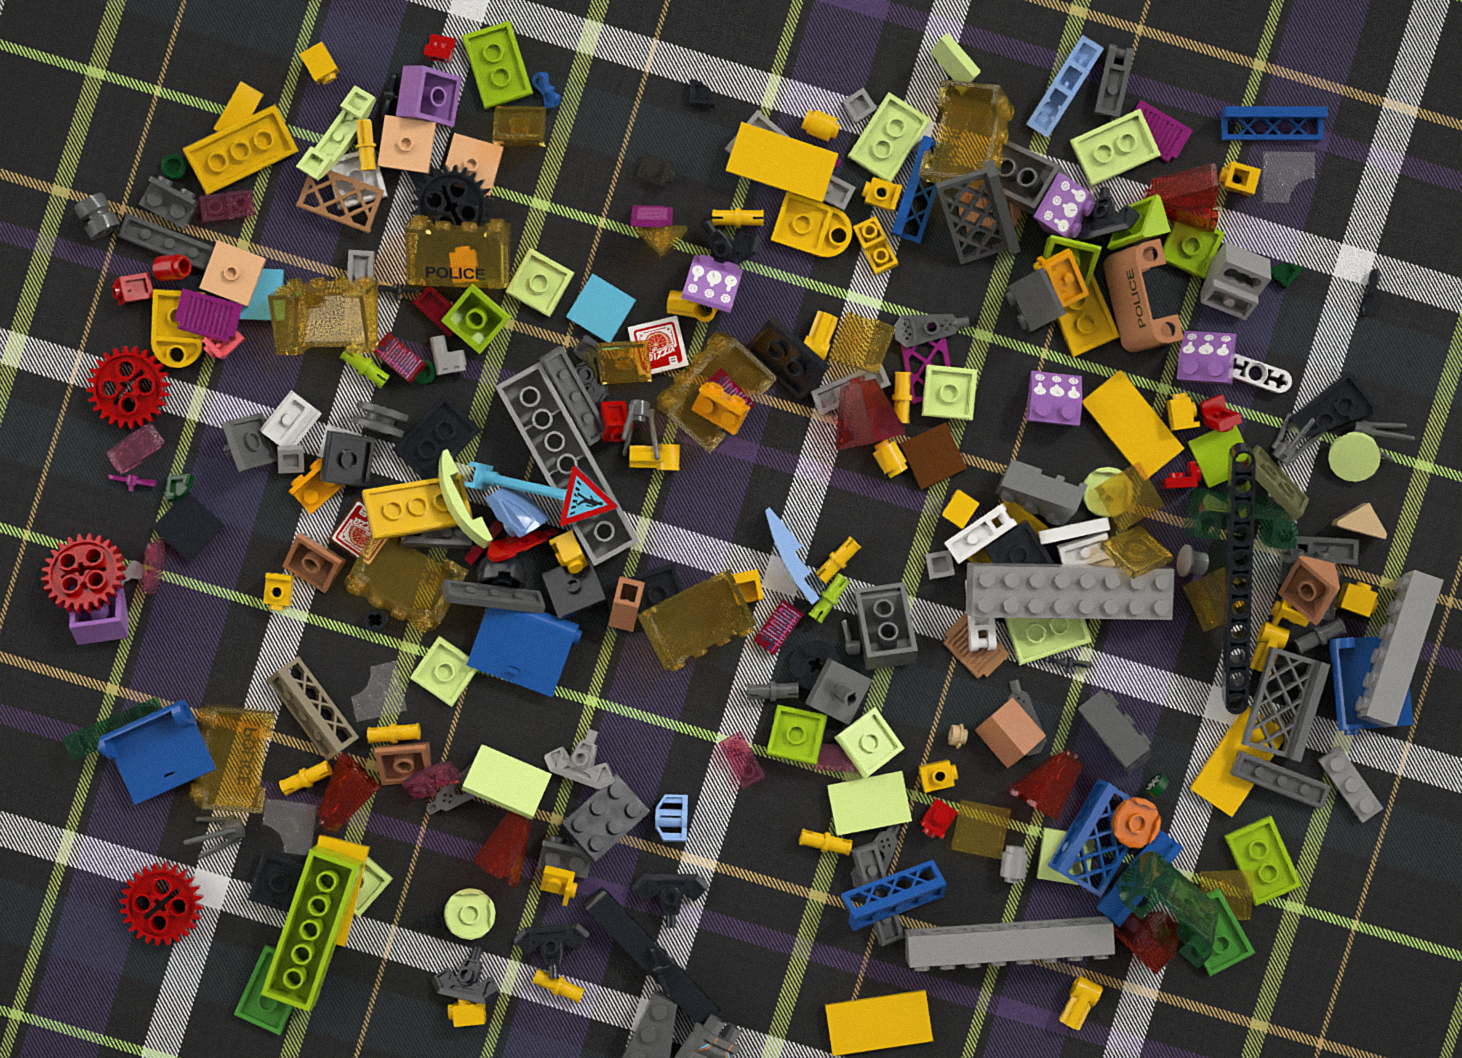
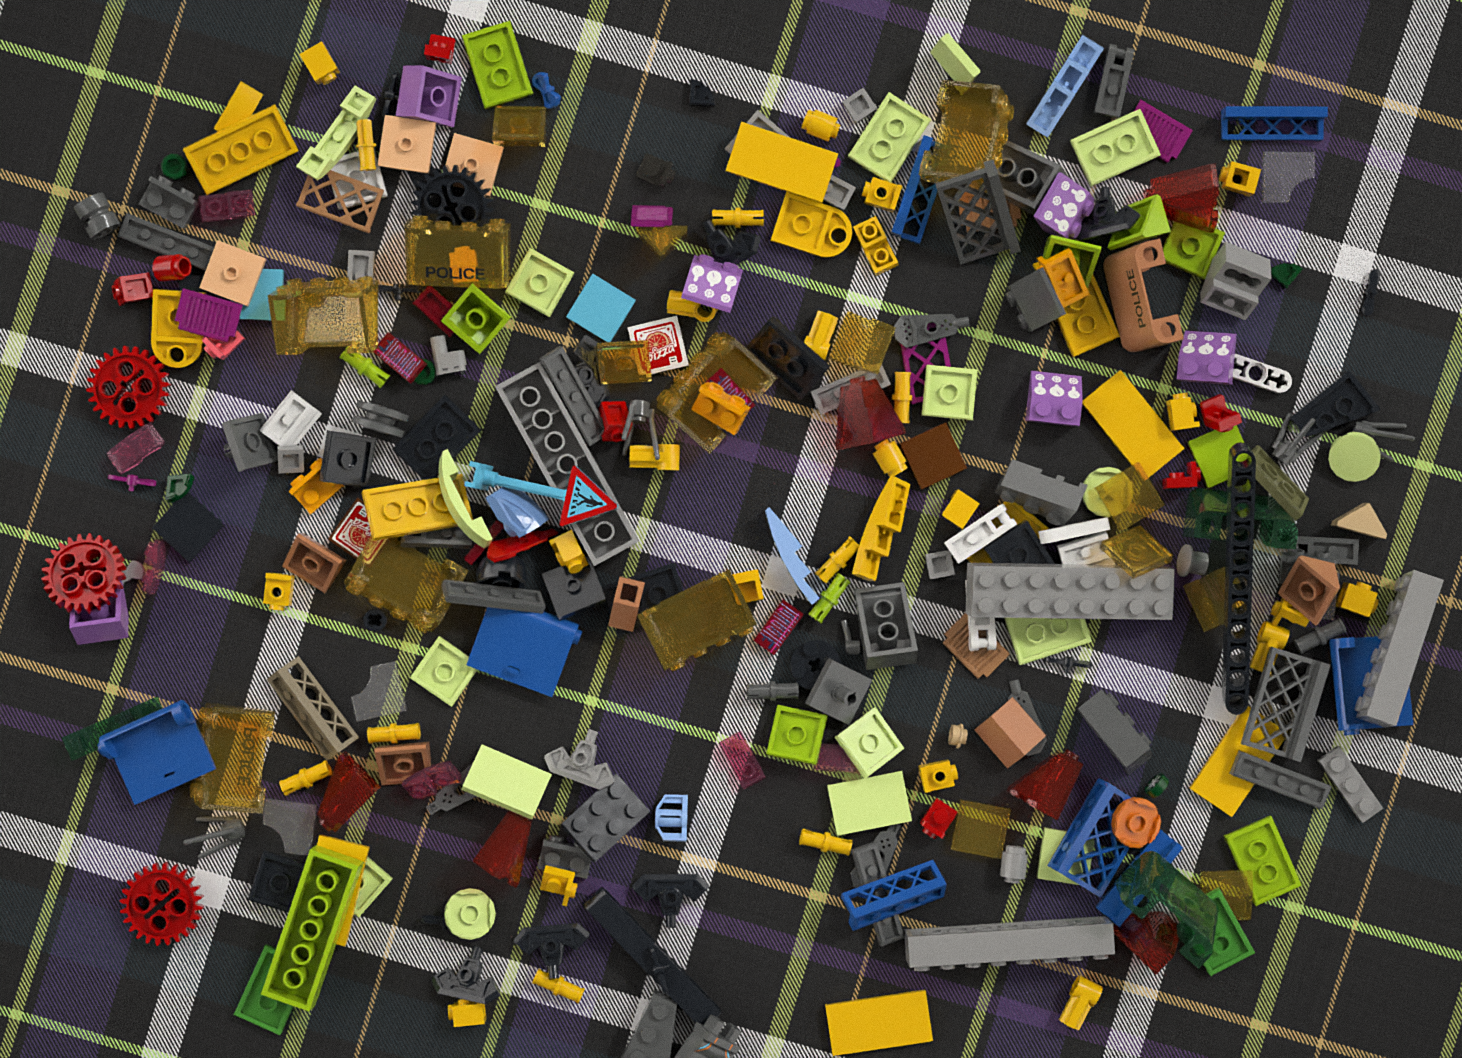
(883, 522): none -> yellow slope

